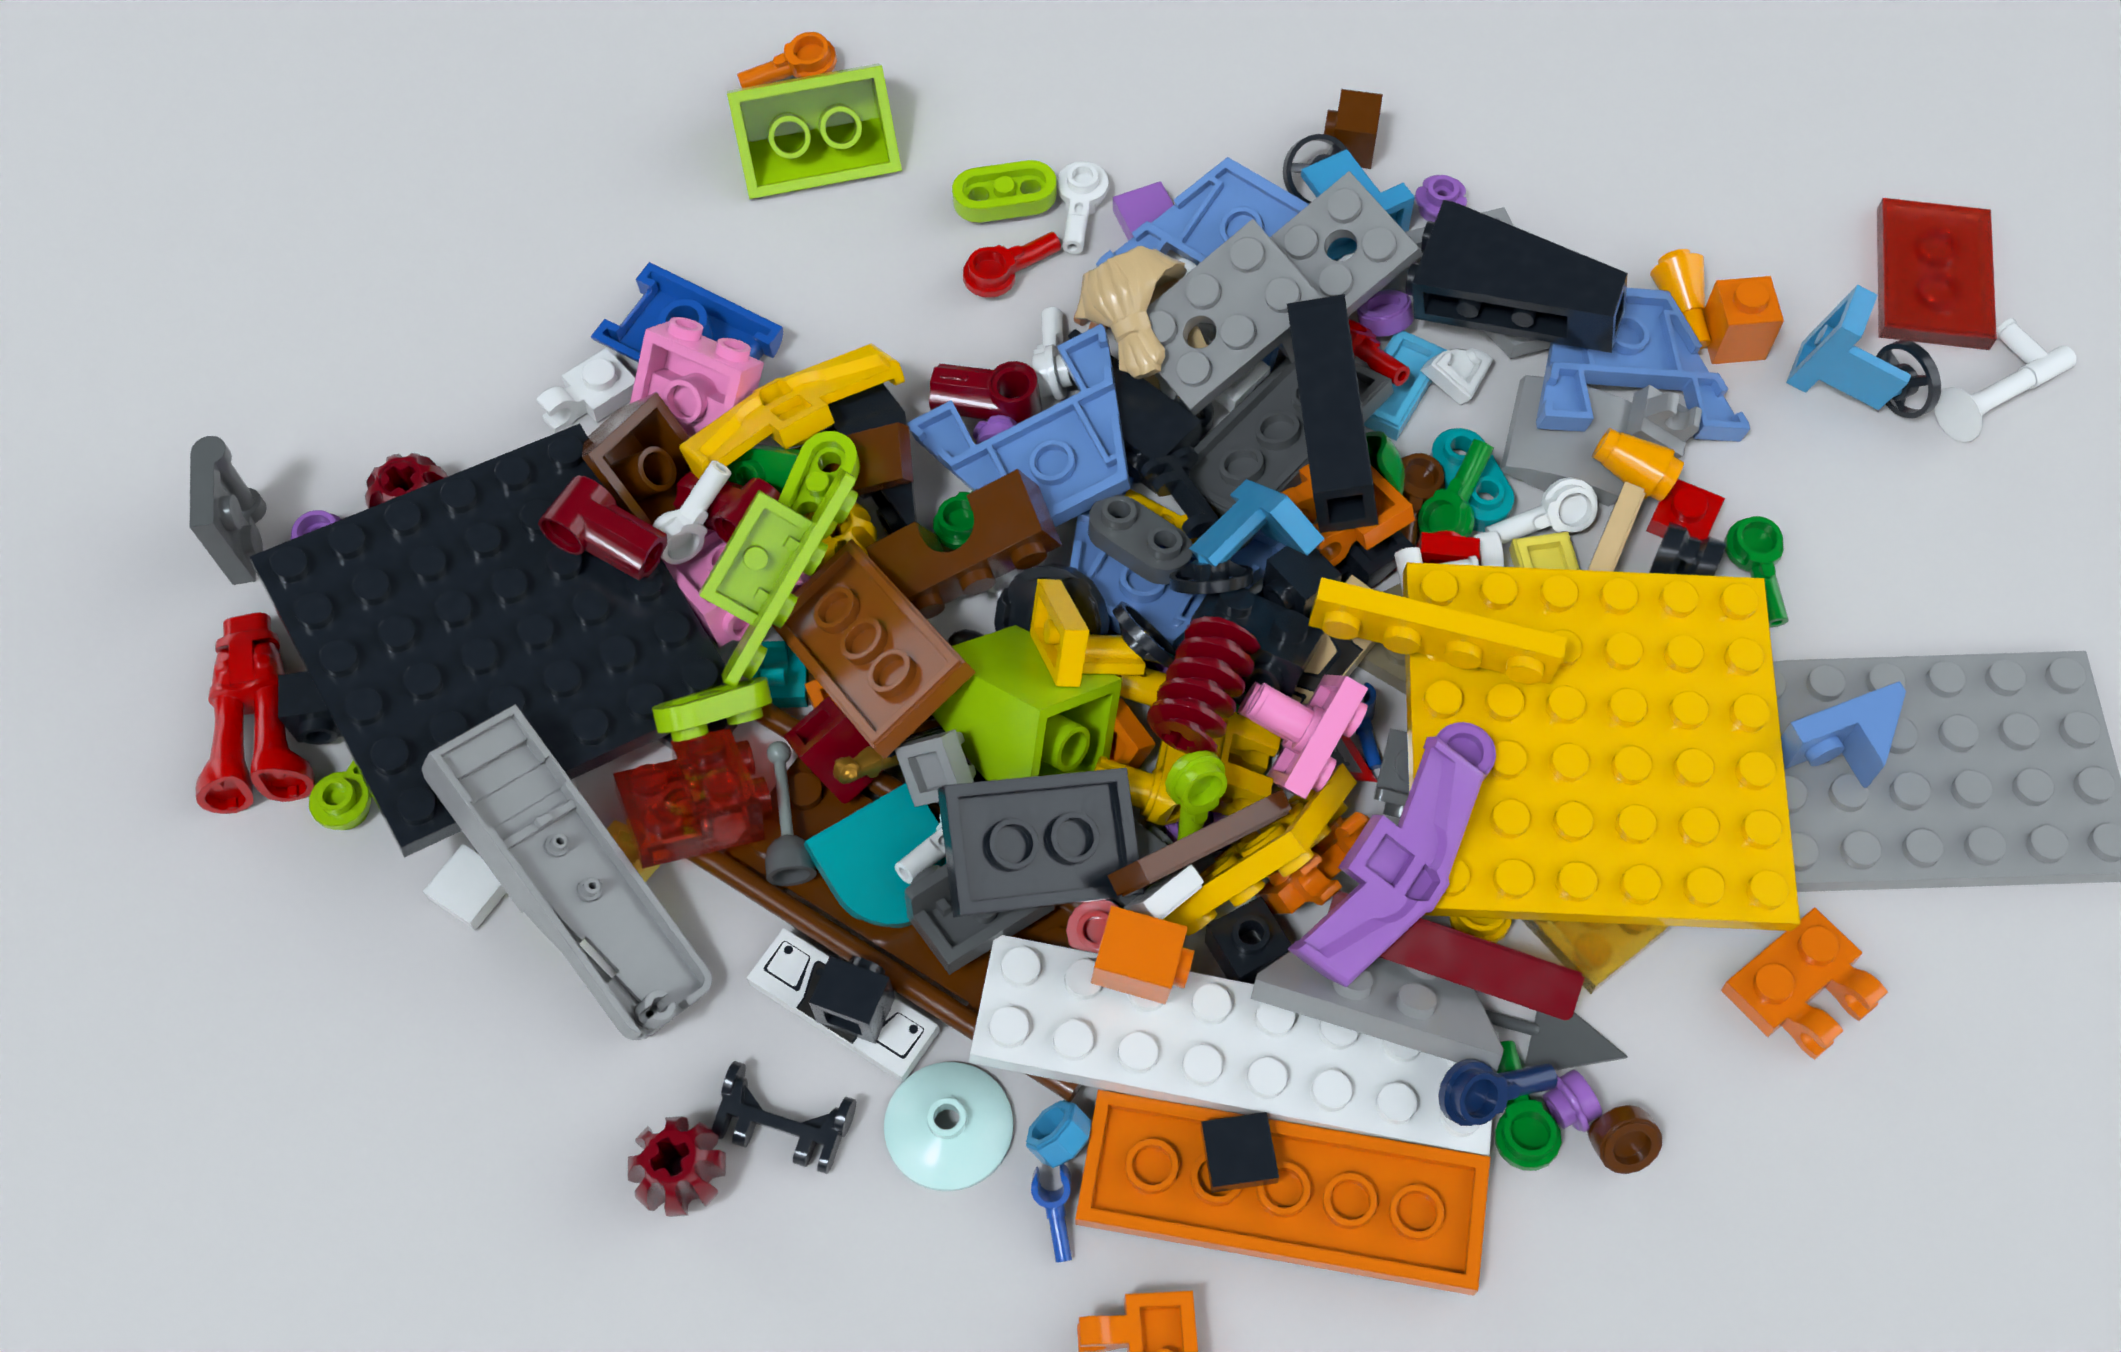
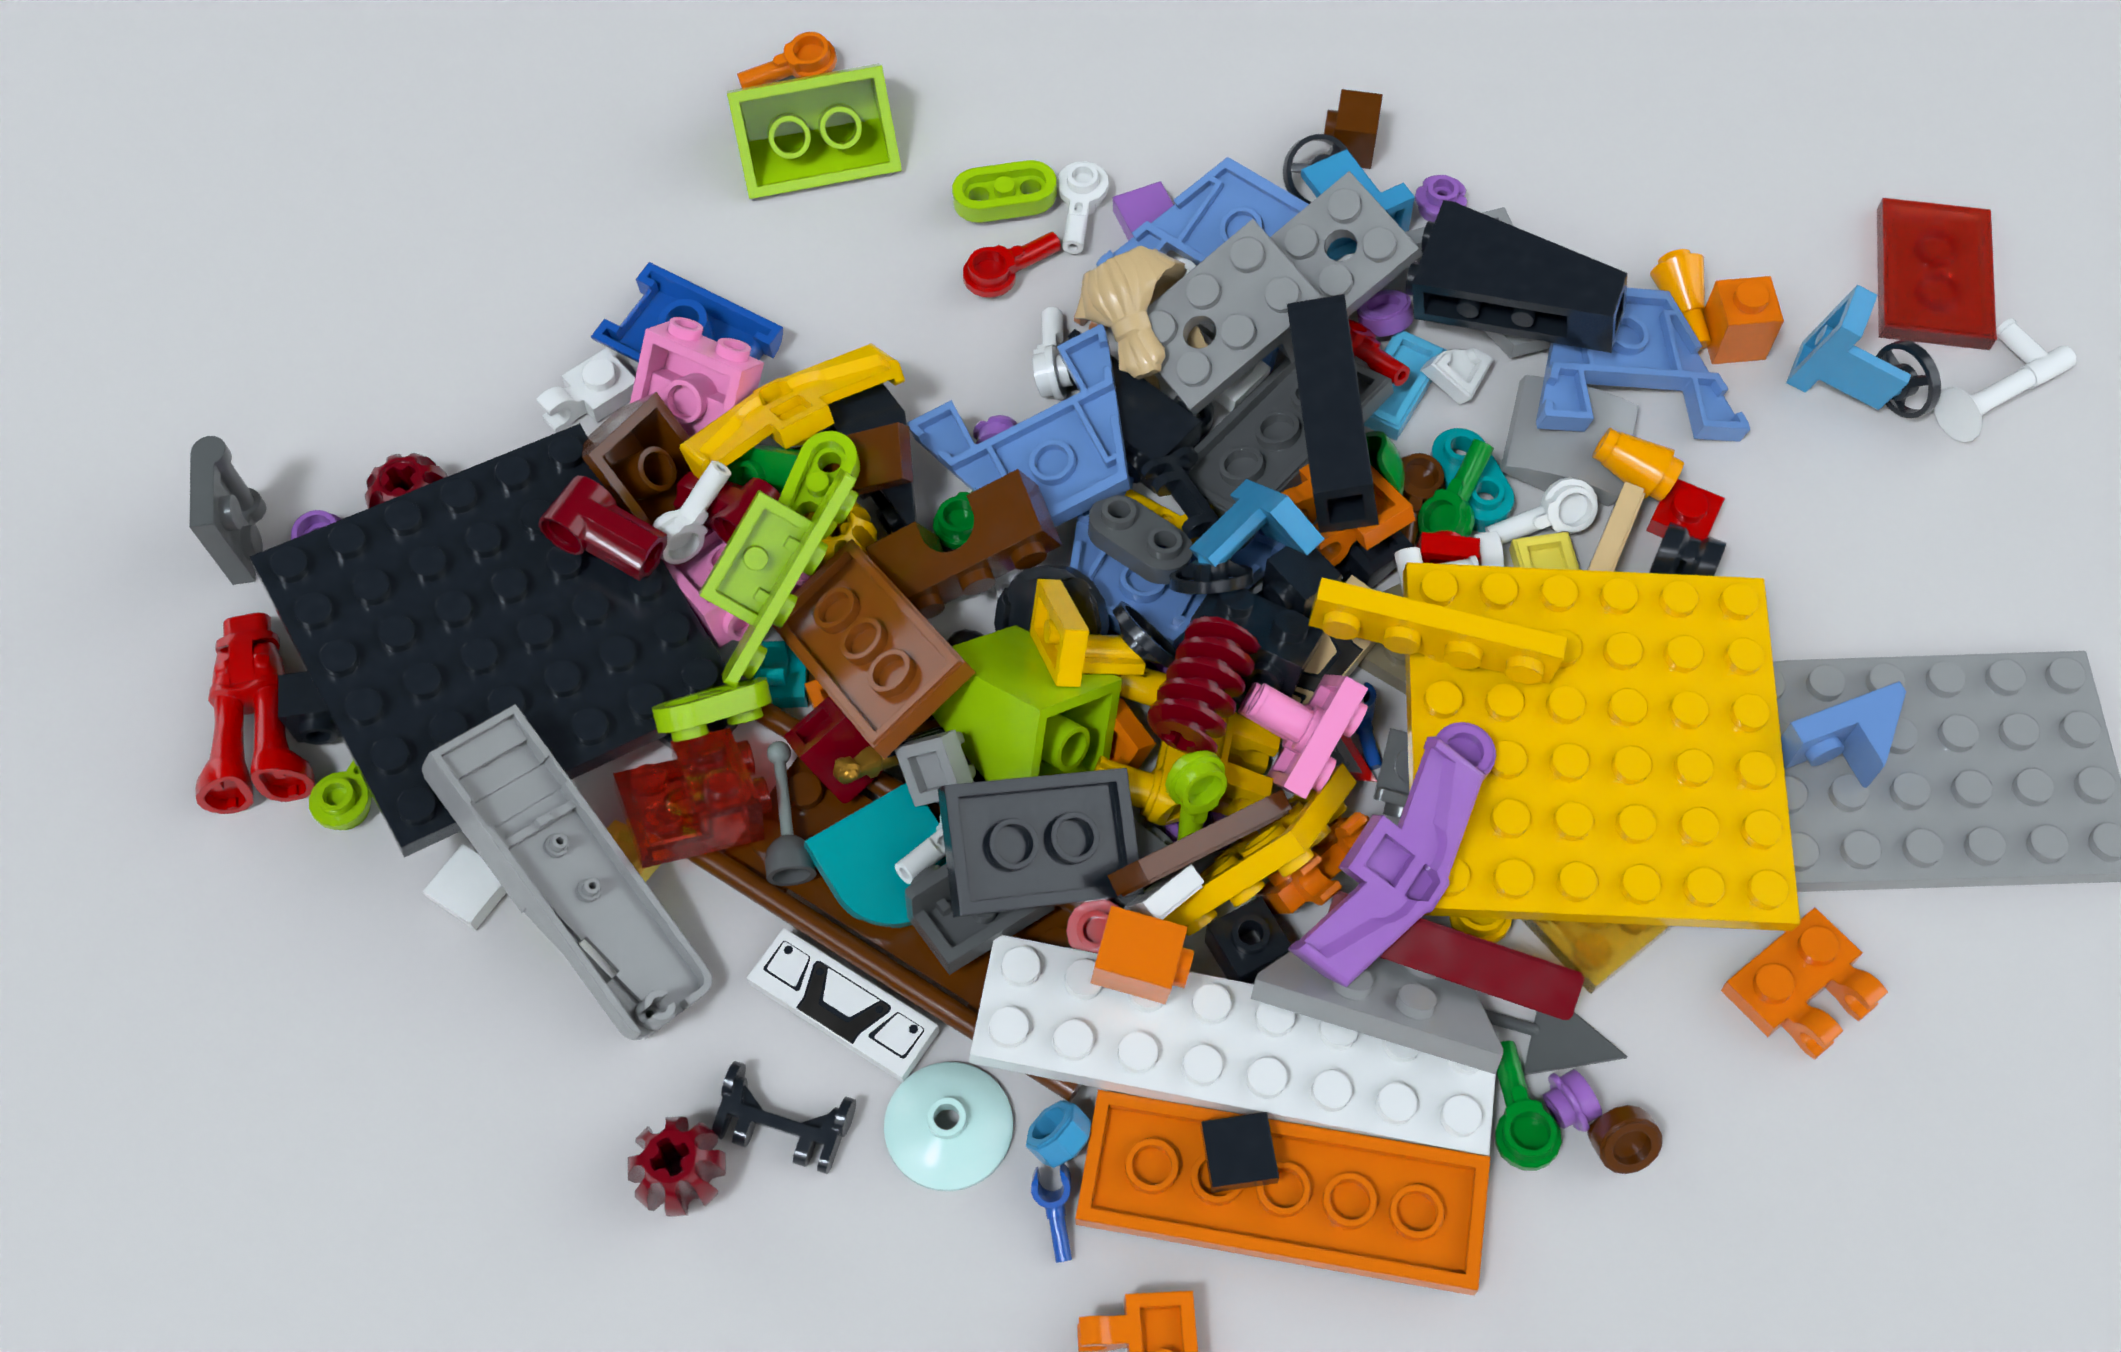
(853, 997): black plate -> none
(987, 391): dark red piece -> none
(1475, 1093): dark blue plate -> none
(1662, 419): light grey tile -> none
(1756, 547): green plate -> none

